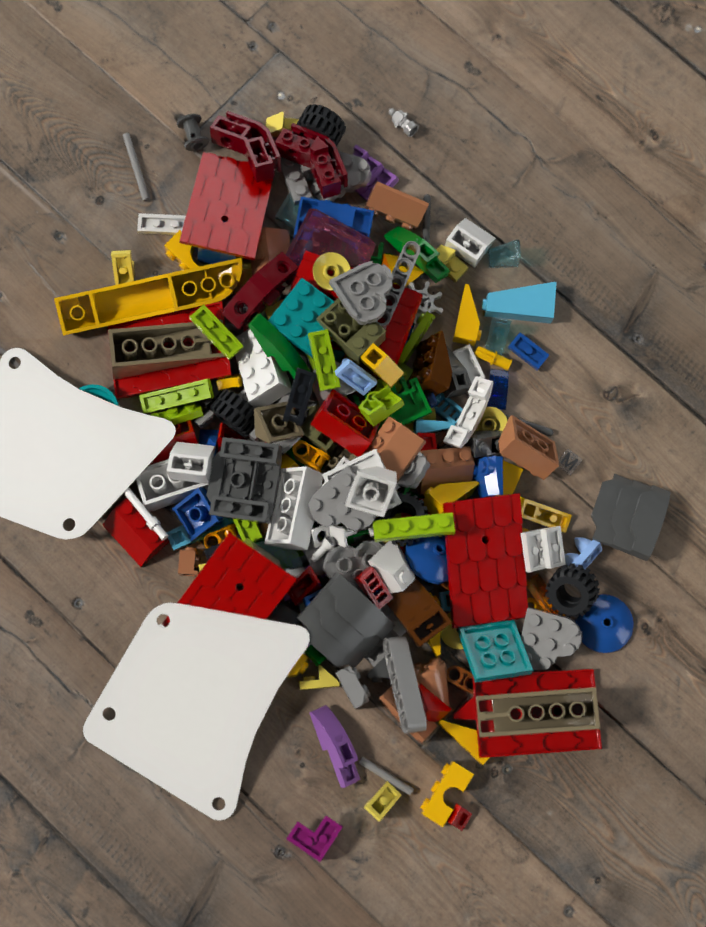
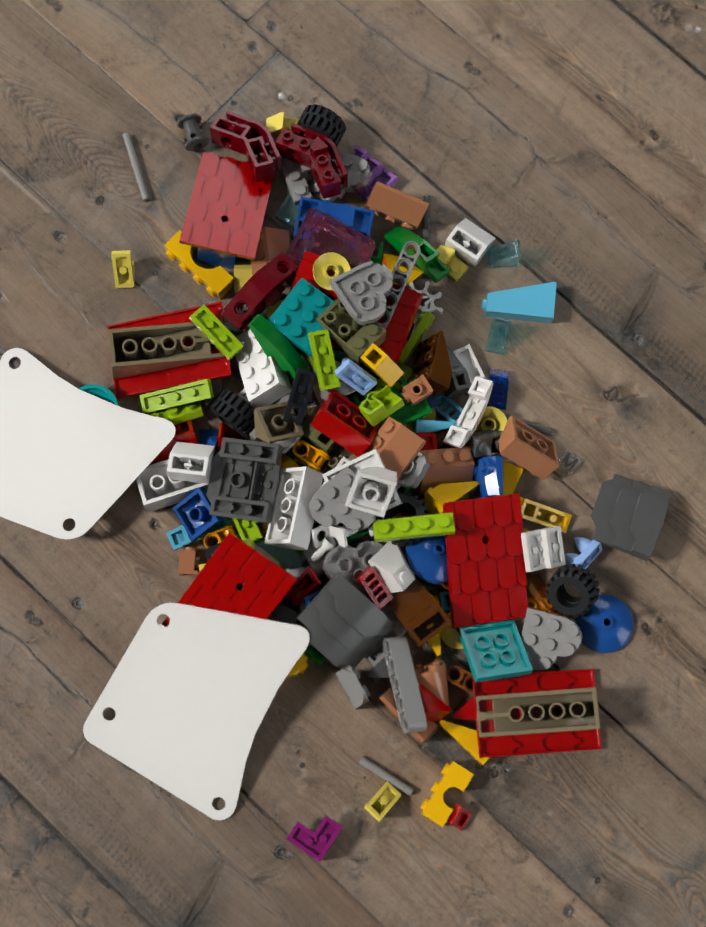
(132, 533): red slope -> none
(148, 296): yellow slope -> none
(152, 522): white bar -> none
(160, 224): white plate -> none
(205, 420): light grey slope -> none
(234, 380): yellow piece -> none
(325, 680): light yellow slope -> none
(336, 741): medium lavender slope -> none
(399, 119): light grey piece -> none
(414, 398): none -> nougat brick
(467, 323): yellow slope -> none
(493, 358): yellow axle -> none
(528, 351): blue plate -> none

